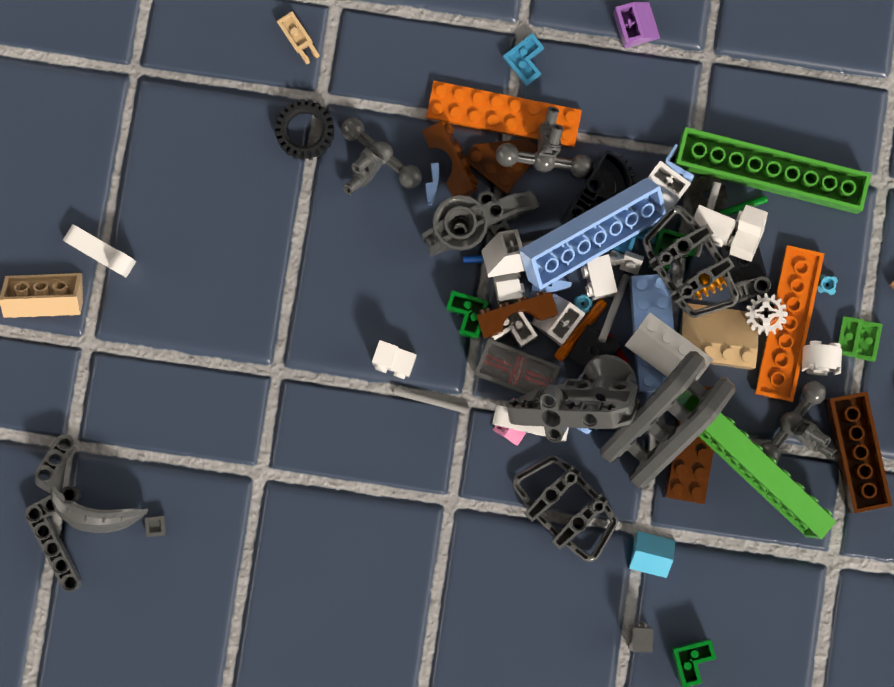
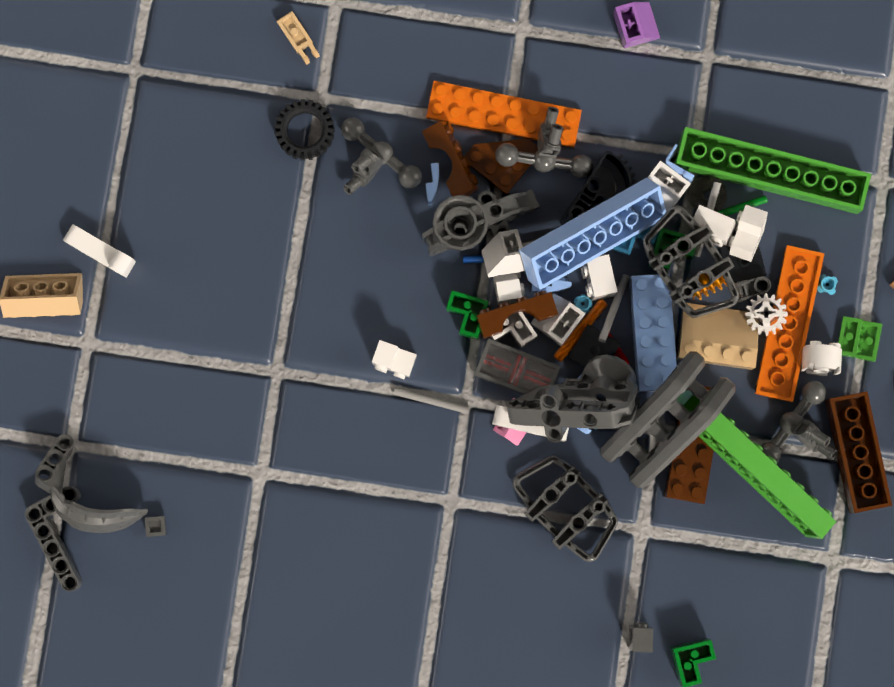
(520, 59): dark azure plate -> none
(628, 262): white plate -> none
(652, 554): medium azure slope -> none
(662, 346): white slope -> none

